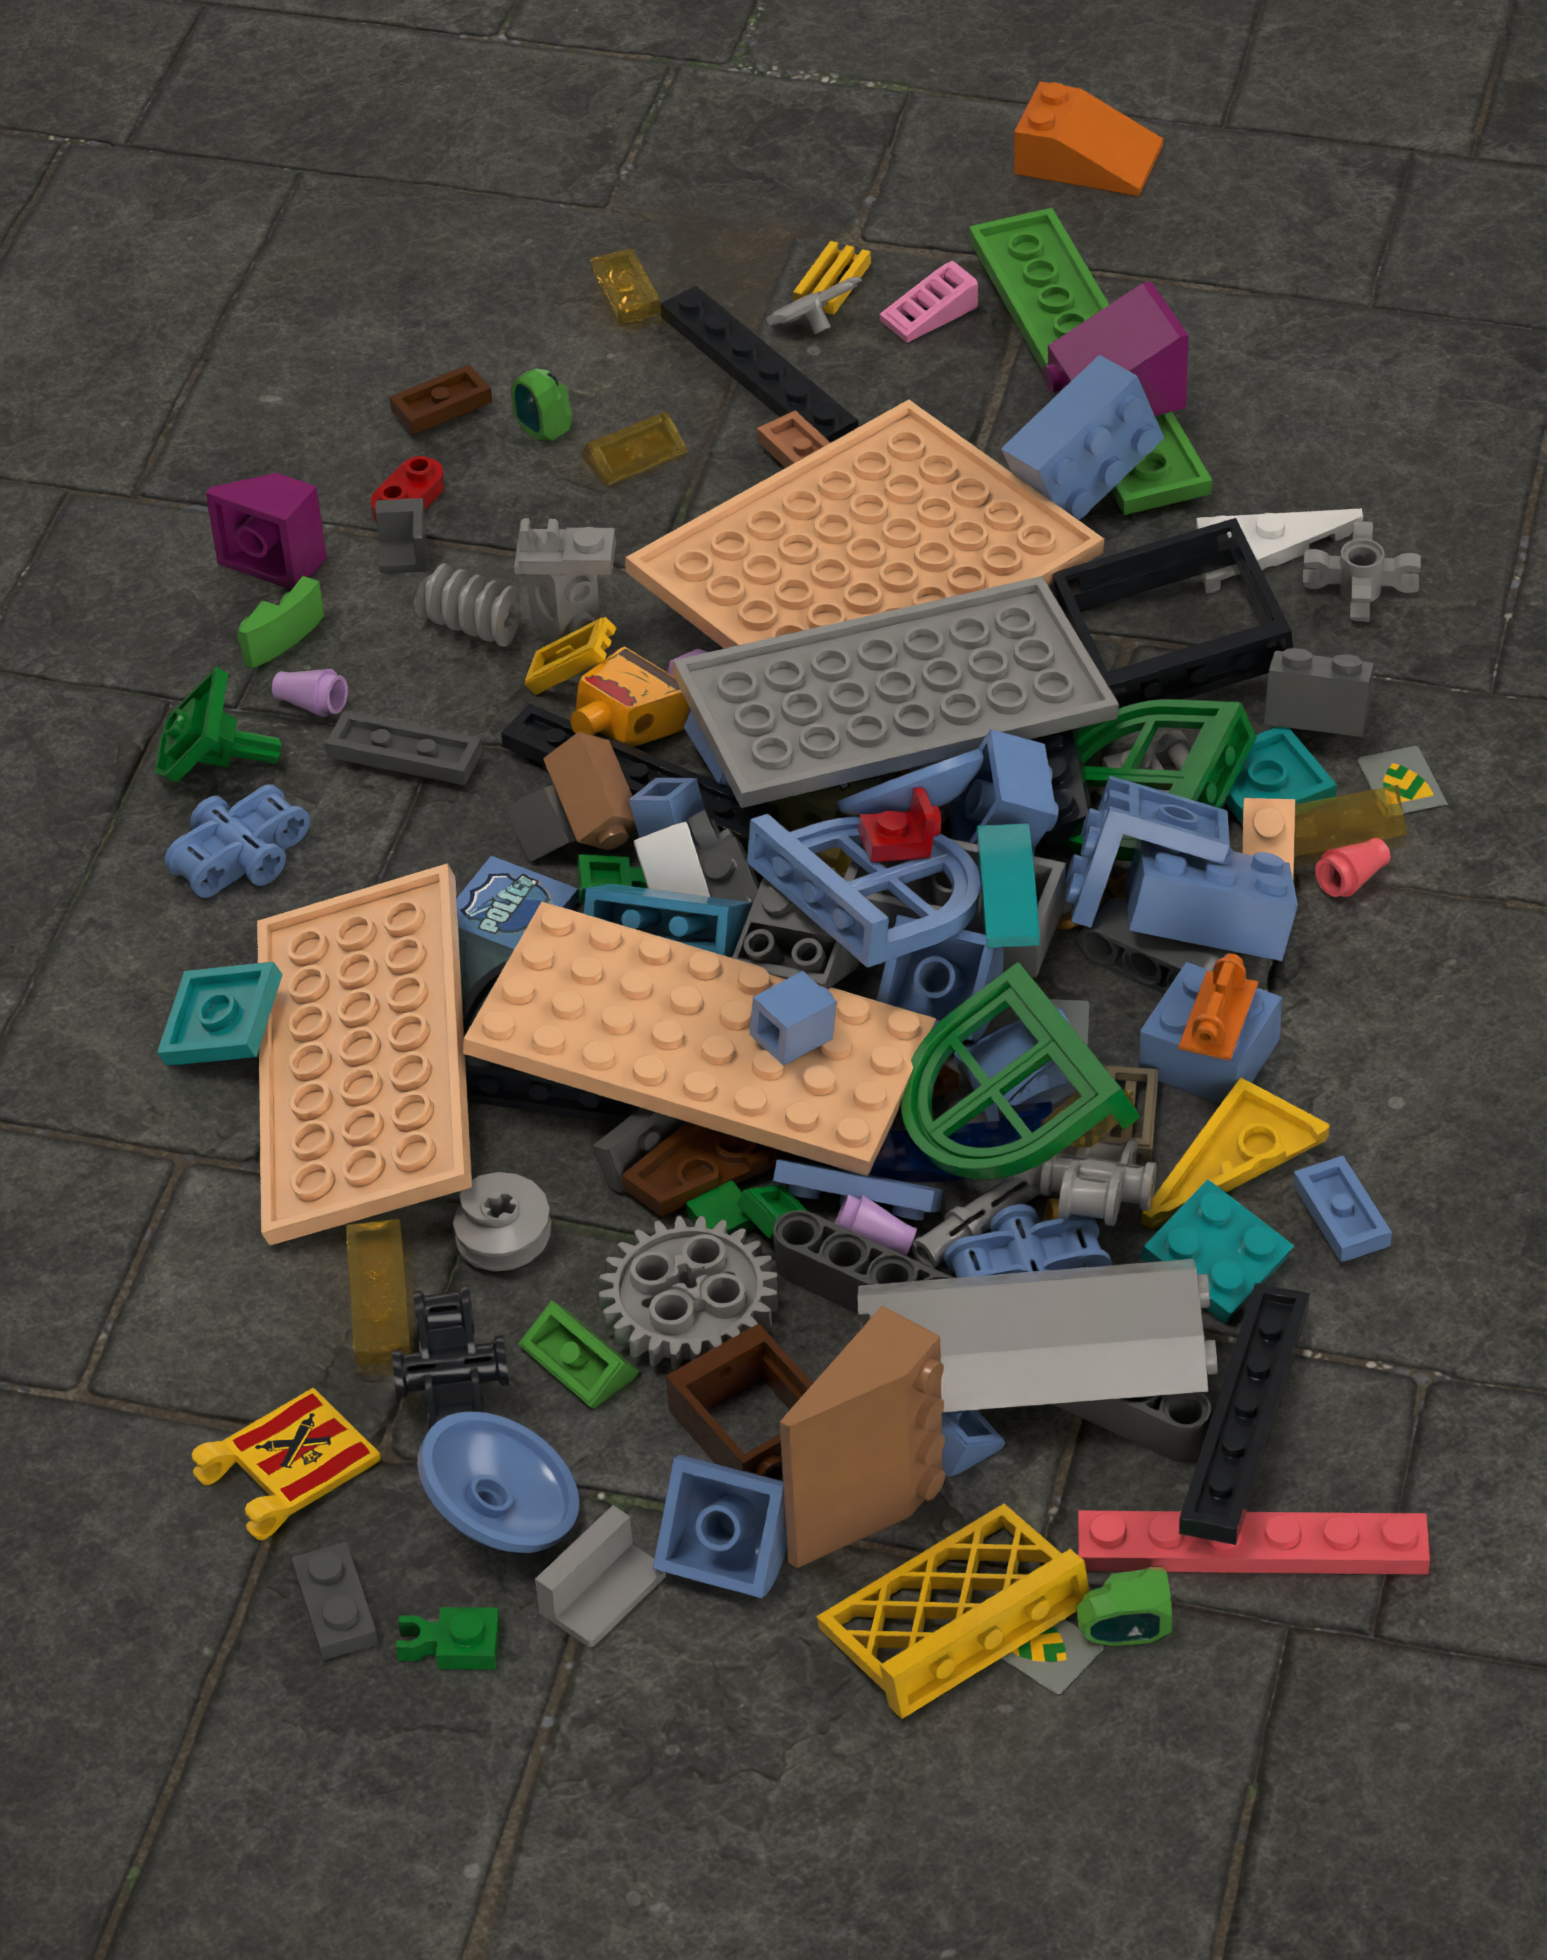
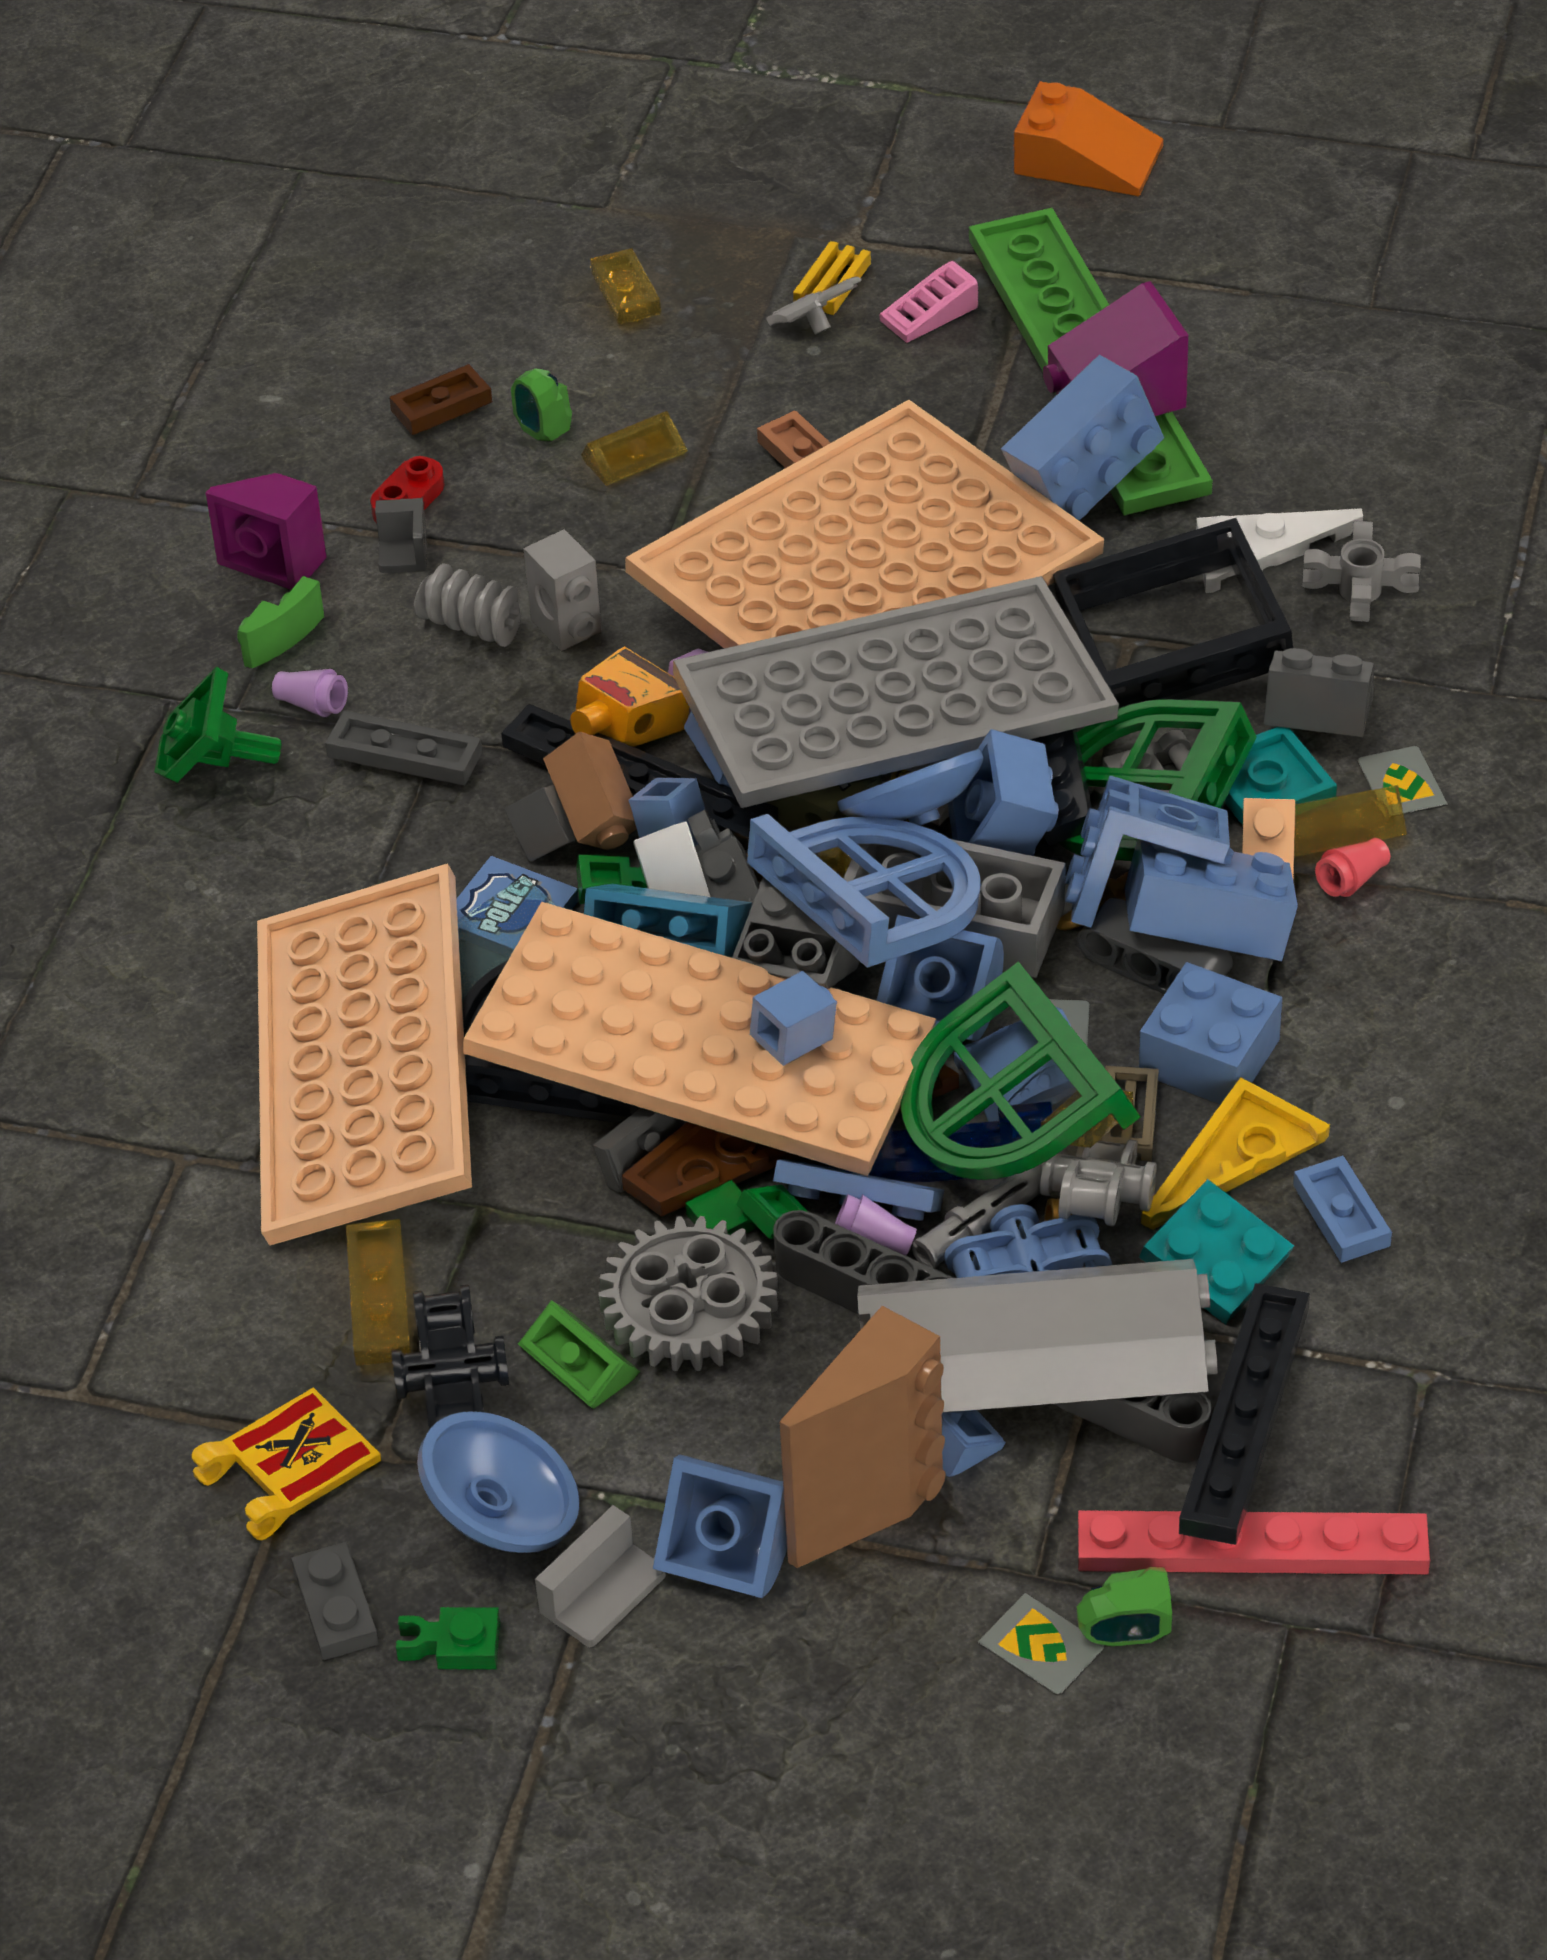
(220, 1013): teal plate -> none
(237, 841): medium blue axle -> none
(501, 1222): light grey piece -> none
(564, 550): light grey plate -> none
(569, 655): yellow tile -> none
(704, 1384): reddish brown window -> none
(754, 363): black plate -> none
(903, 833): red bracket -> none
(978, 1630): yellow fence -> none
(1007, 885): teal slope -> none
(1219, 1010): orange hinge -> none

